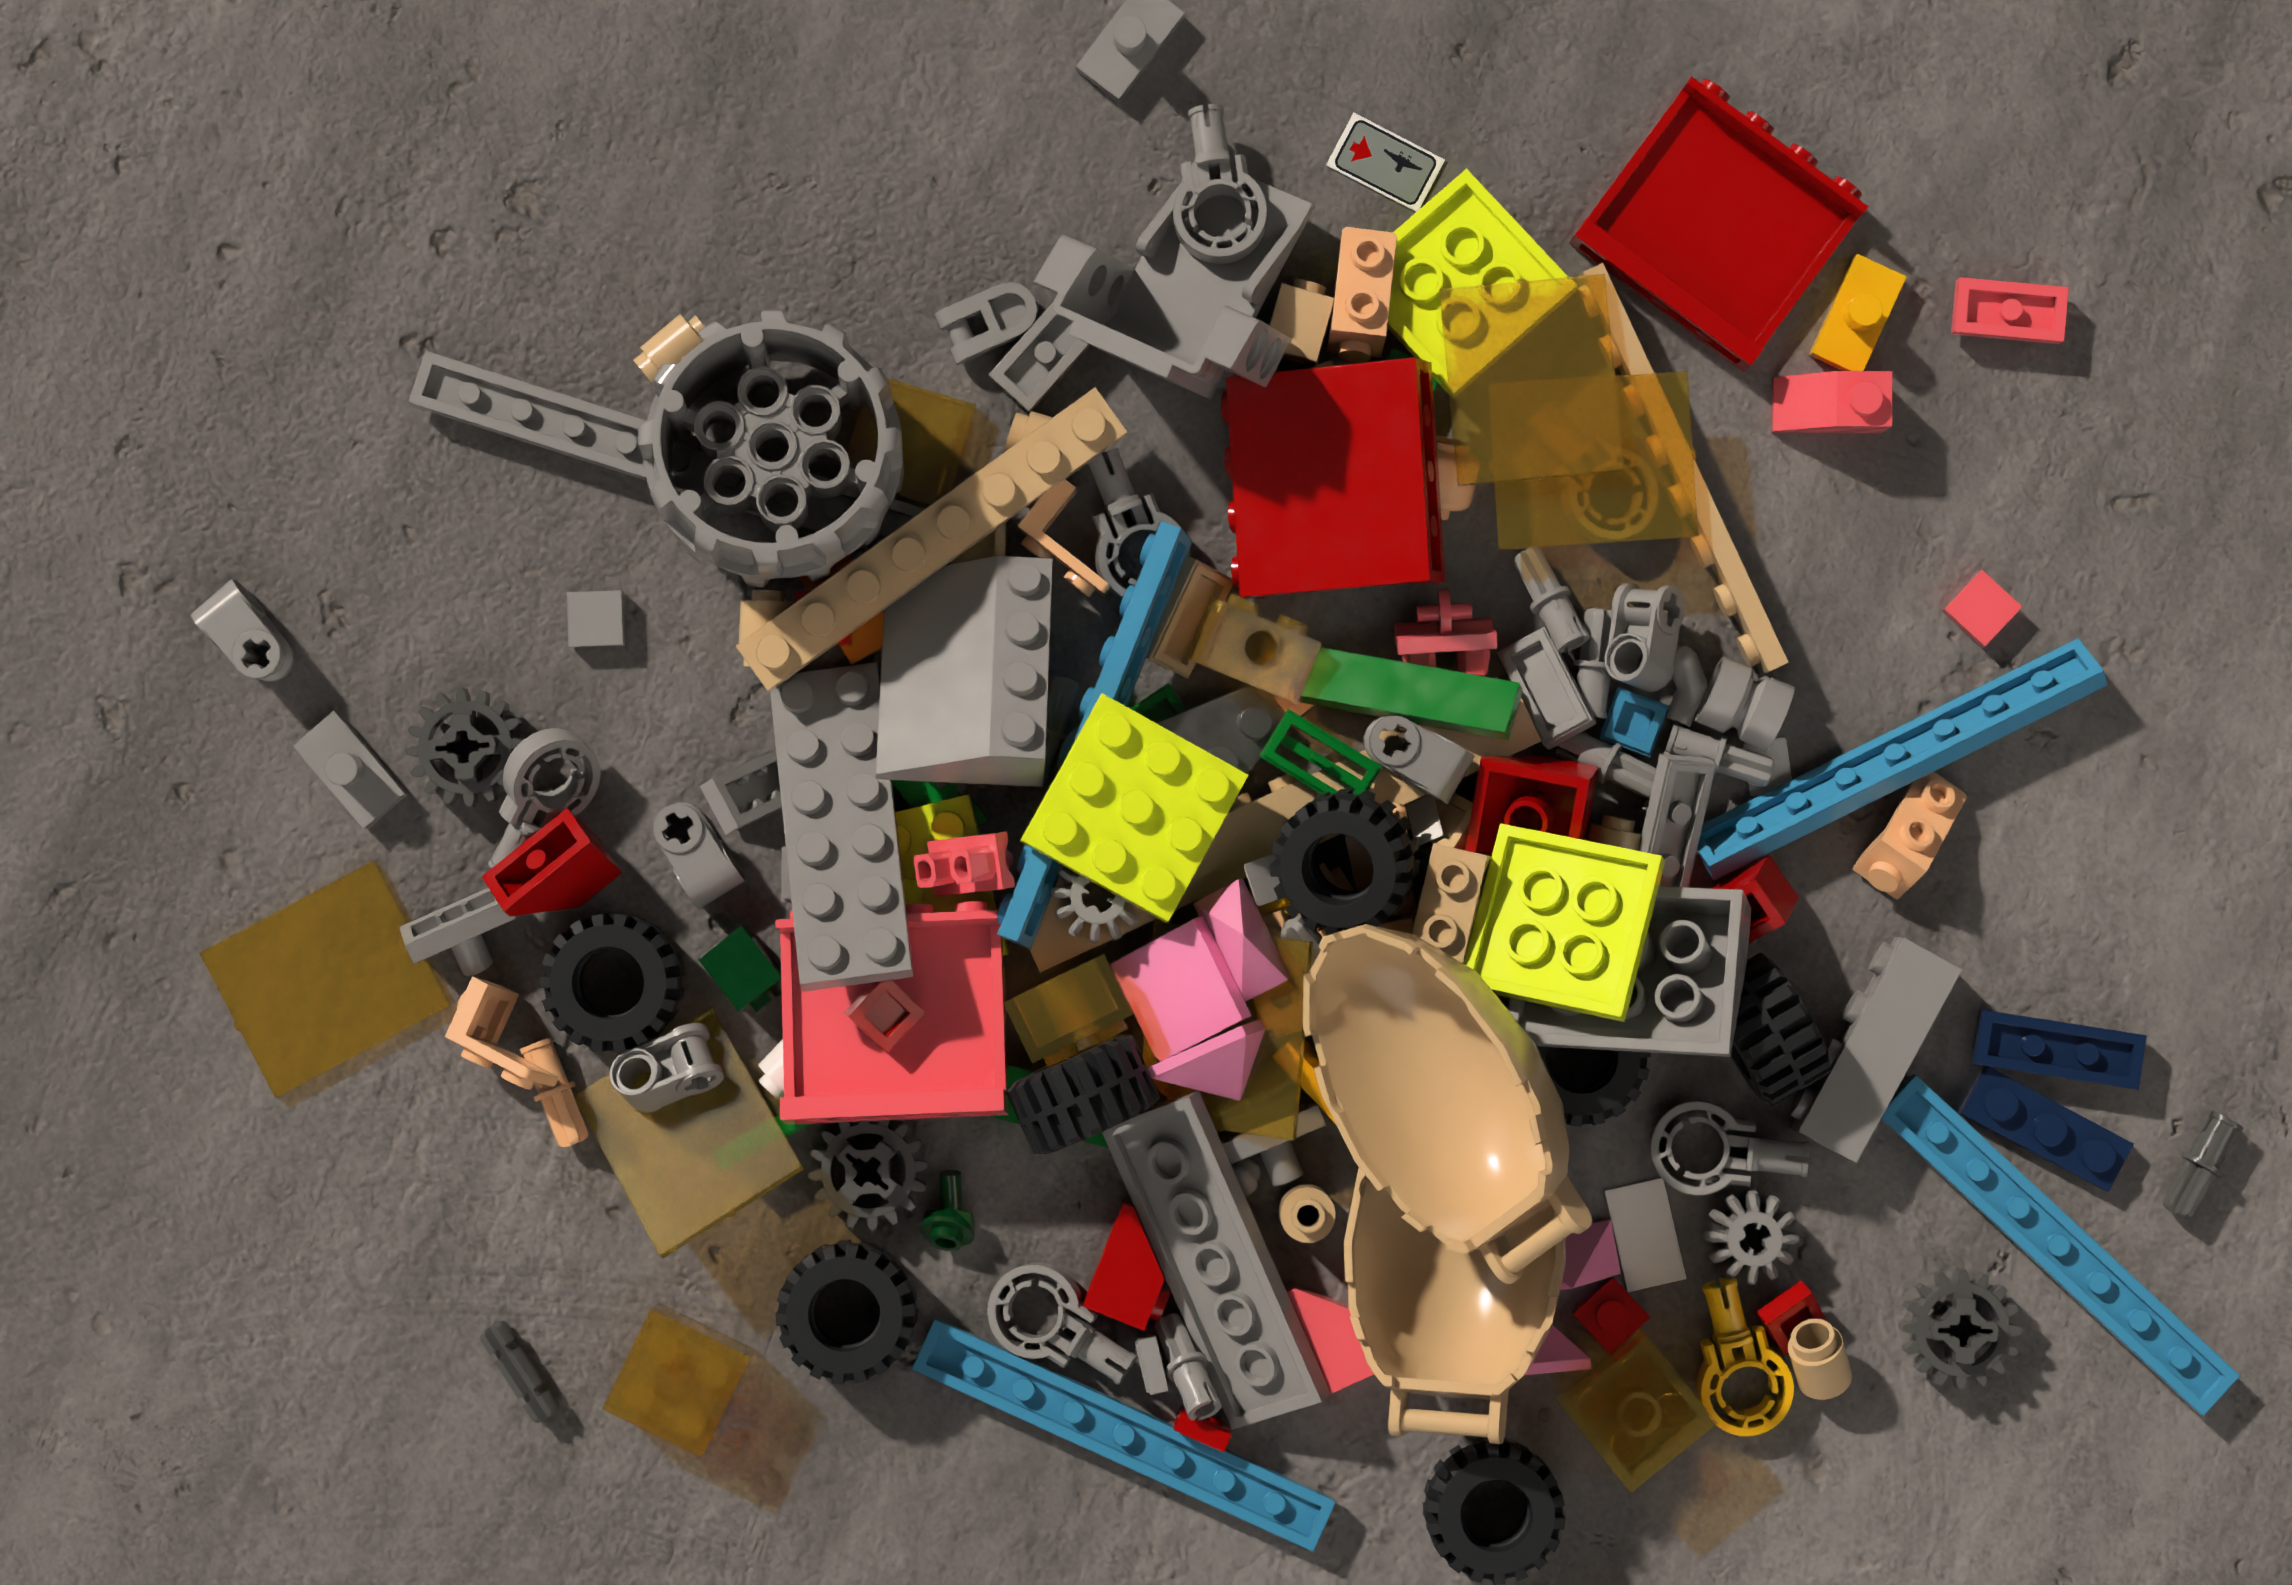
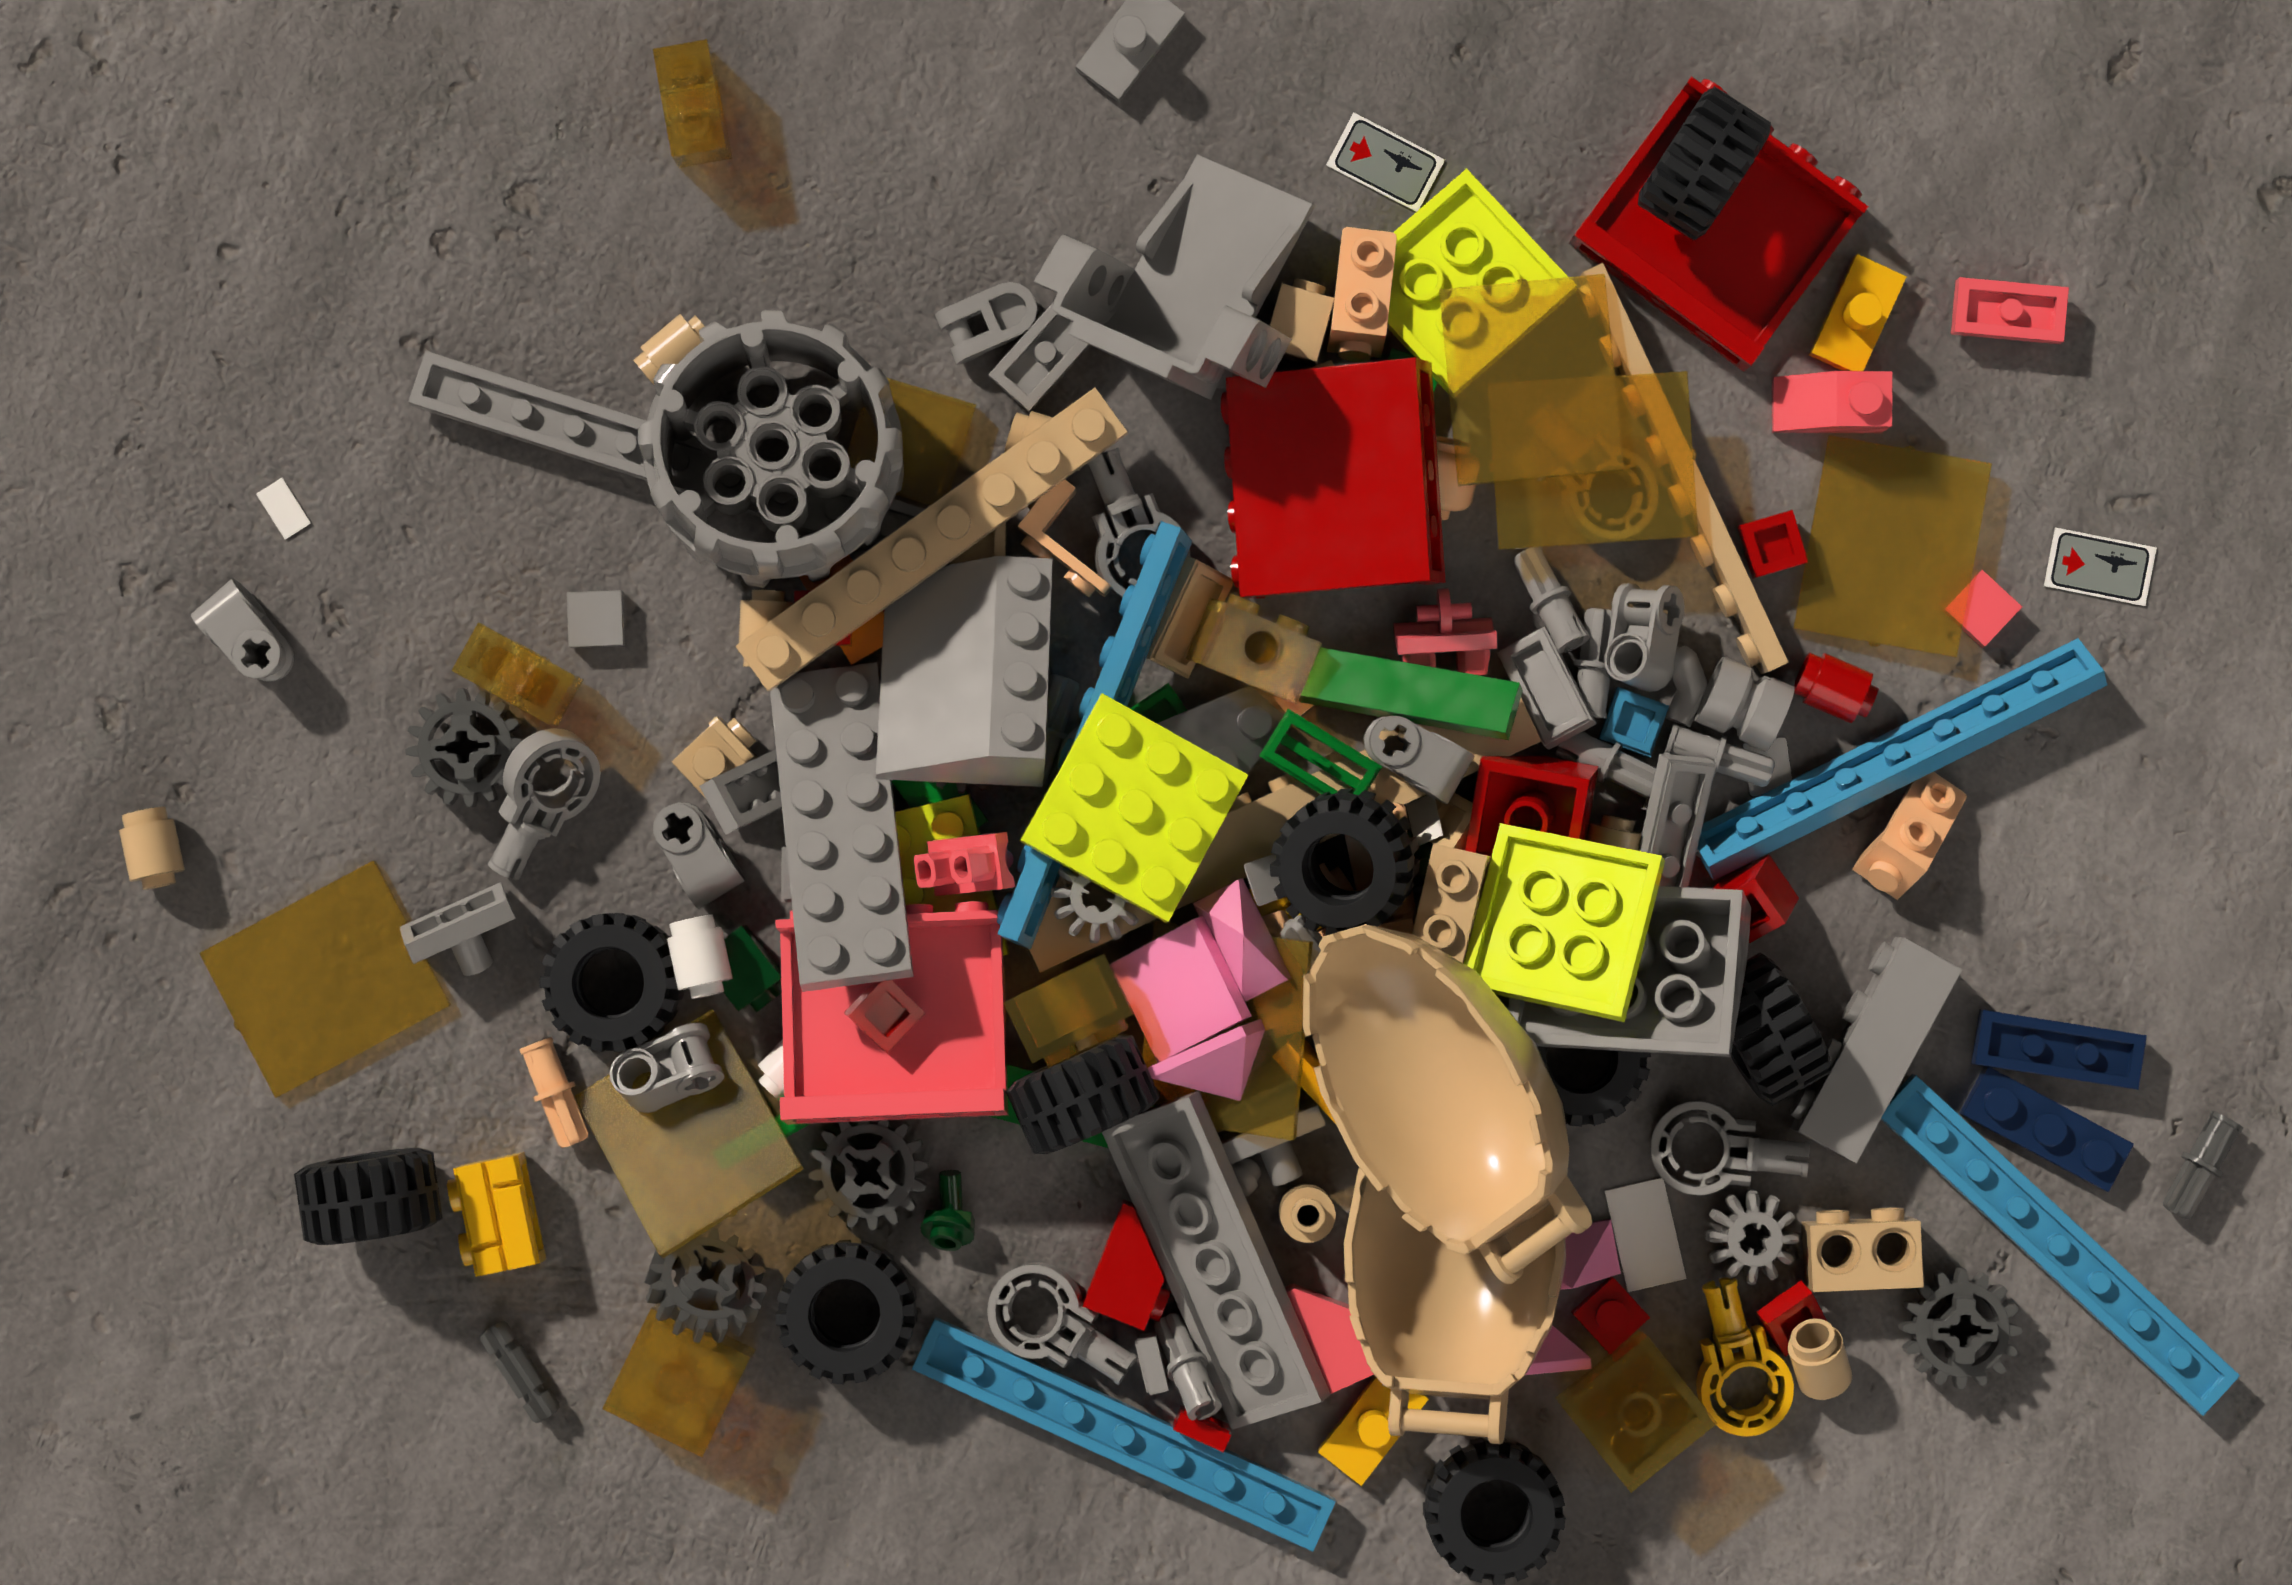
(151, 847): none -> tan brick
(283, 508): none -> white sticker
(350, 770): light grey tile -> none
(368, 1196): none -> black tyre
(478, 1026): light nougat bracket -> none
(497, 1215): none -> yellow brick
(517, 674): none -> clear yellow brick
(552, 869): red slope -> none
(692, 103): none -> clear yellow brick
(699, 956): none -> white brick
(706, 1287): none -> dark grey gear
(715, 751): none -> tan bracket
(1214, 160): light grey pin -> none
(1363, 1433): none -> yellow tile
(1704, 163): none -> black tyre
(1772, 544): none -> red plate
(1835, 687): none -> red brick
(1861, 1266): none -> tan brick
(1892, 546): none -> clear yellow piece
(2100, 566): none -> sticker

